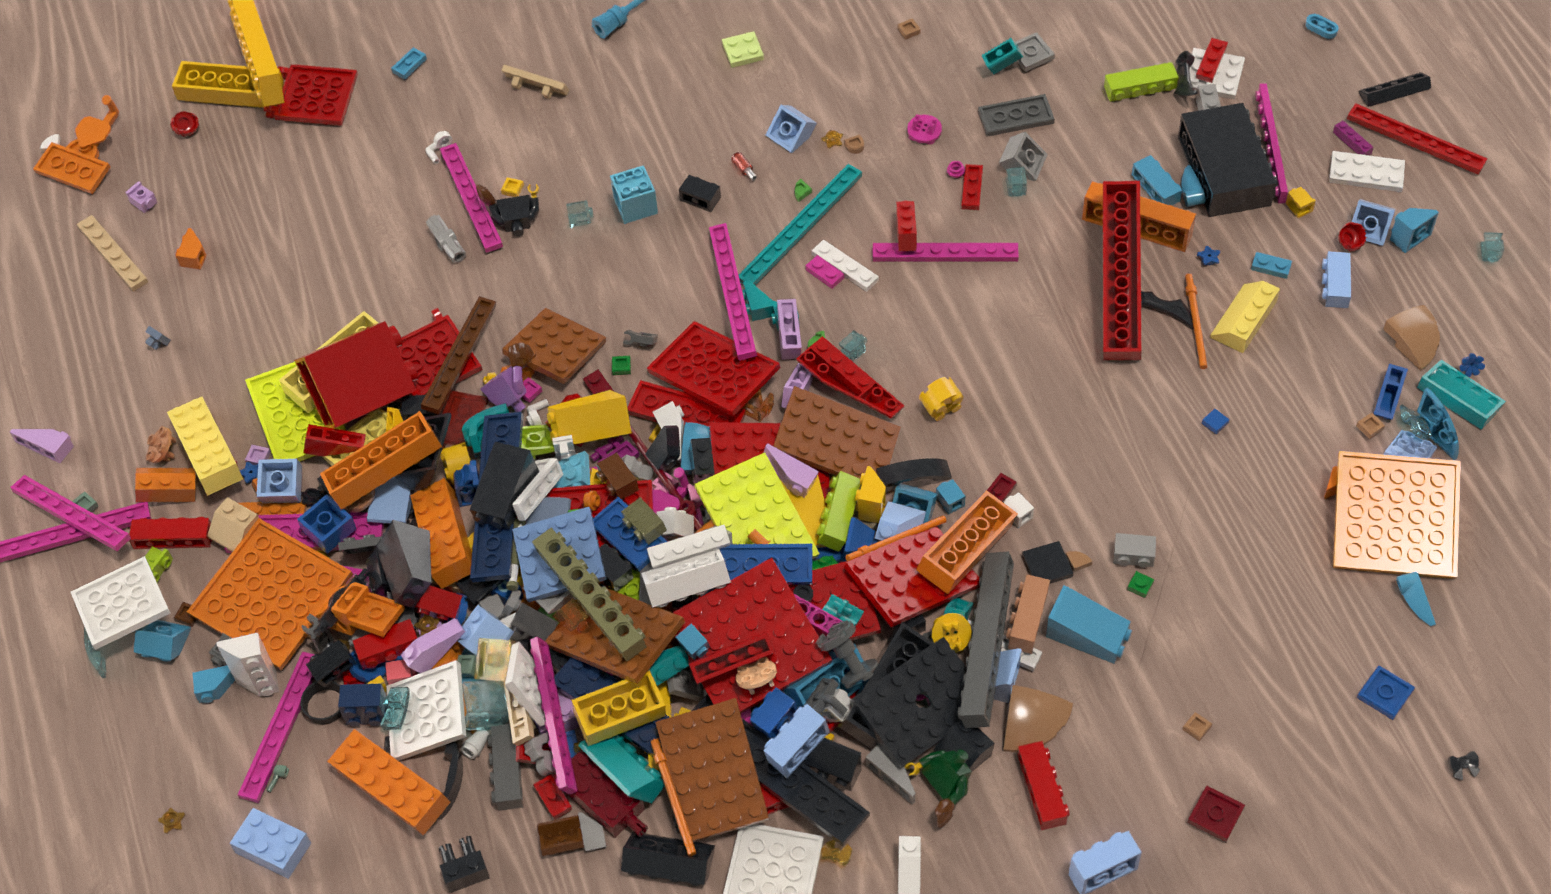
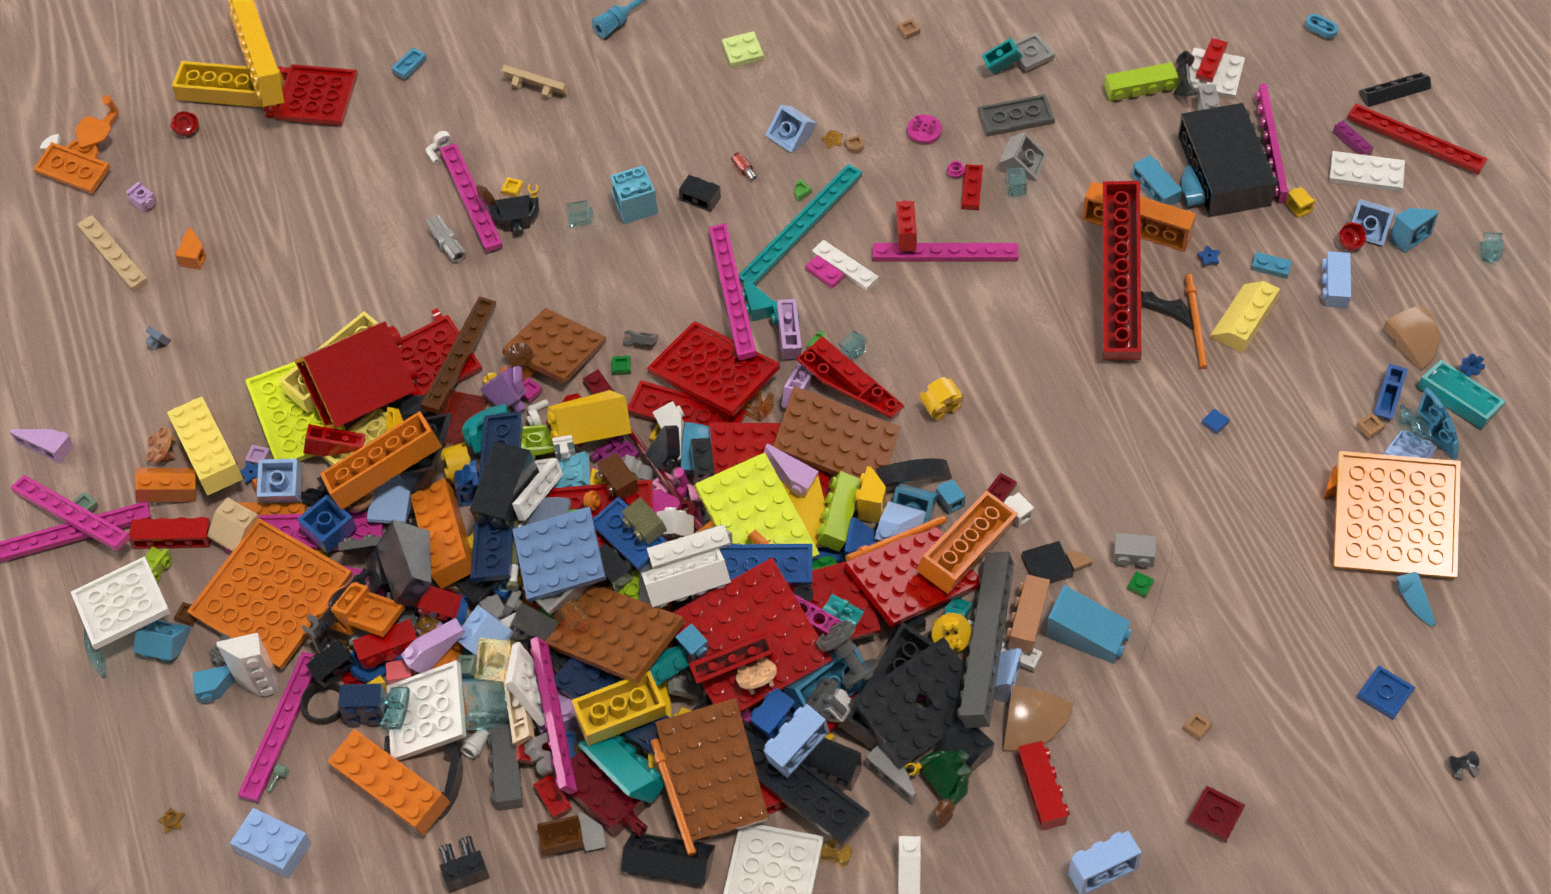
(626, 645): olive brick -> none

